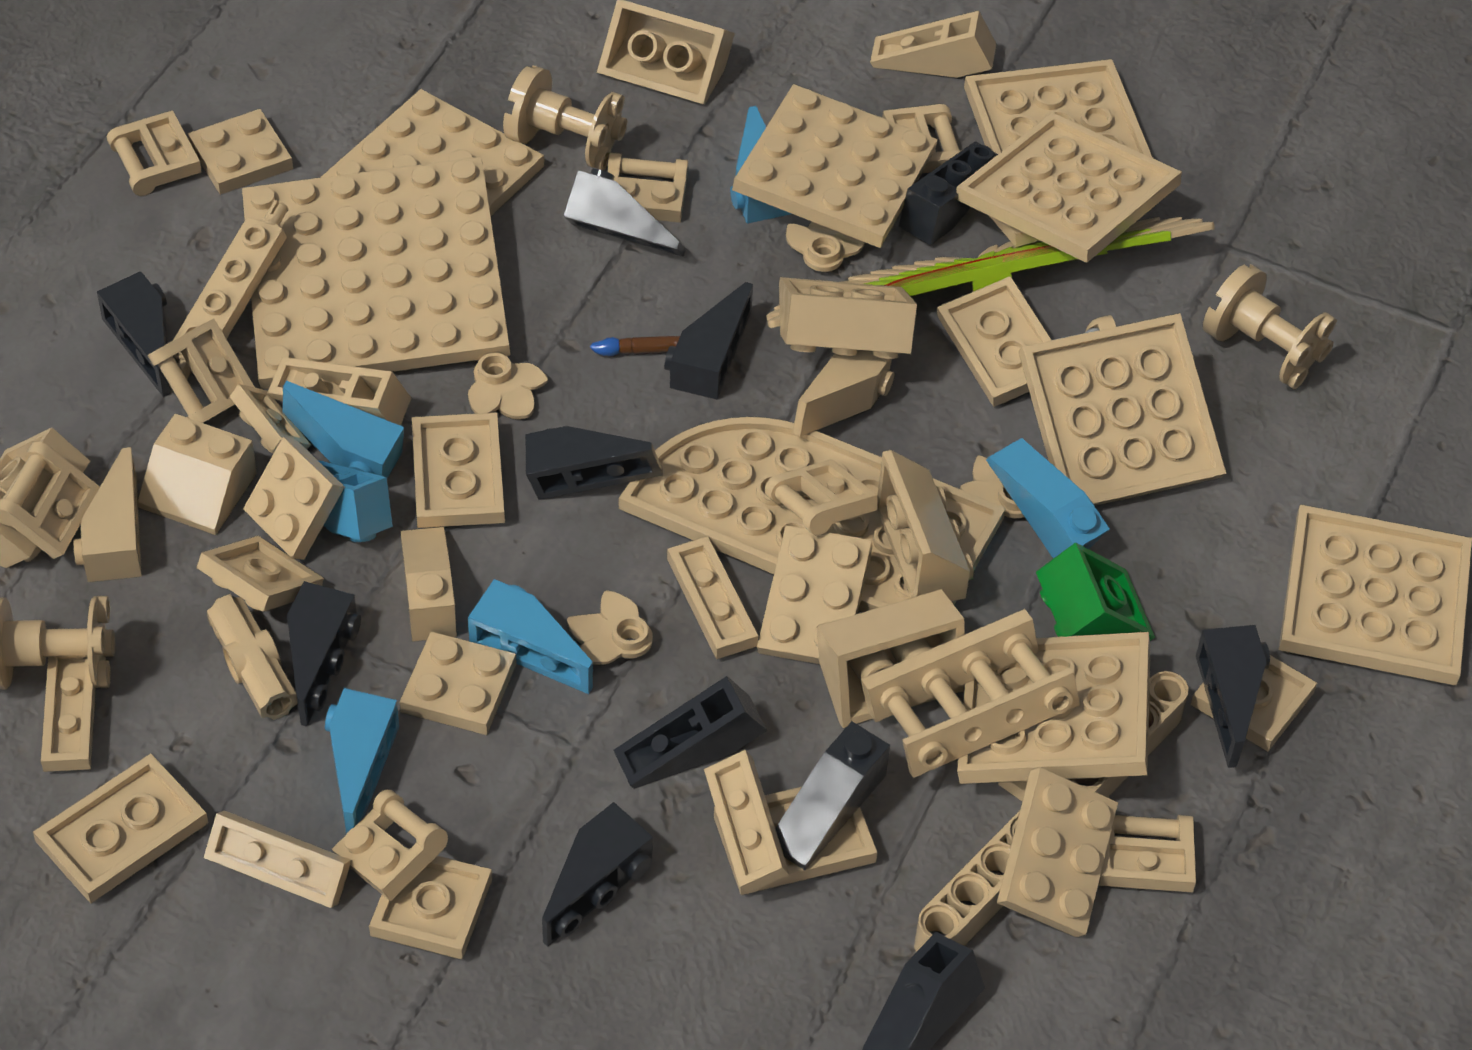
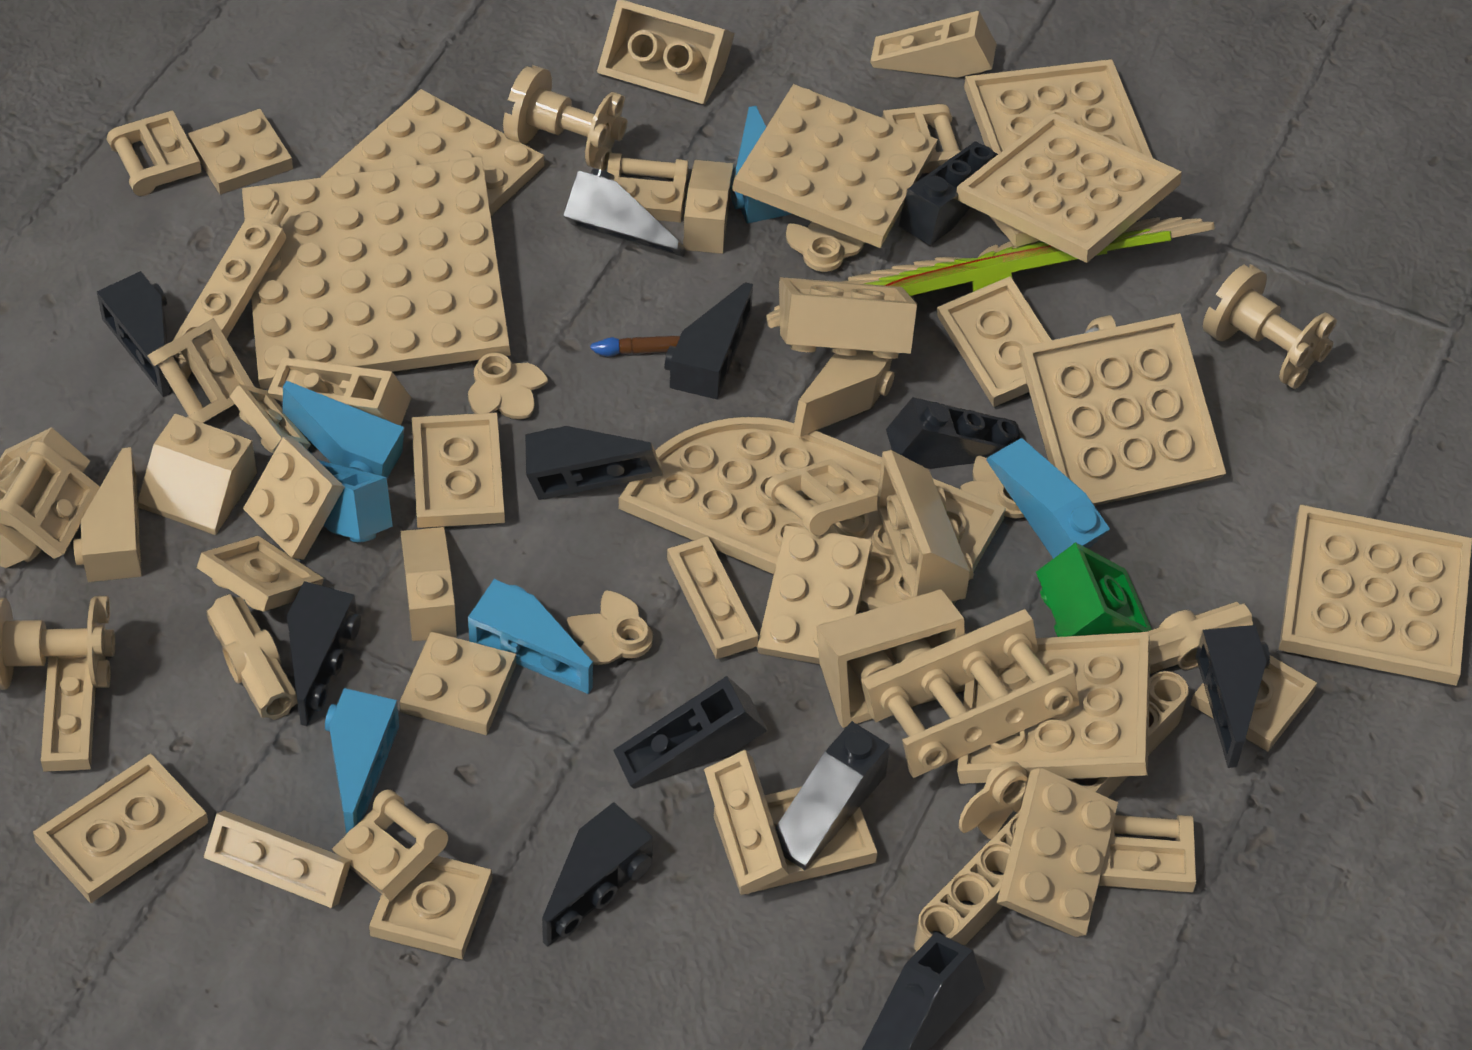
(707, 206): none -> tan slope
(947, 435): none -> black slope
(996, 801): none -> tan plate
(1180, 634): none -> tan piece

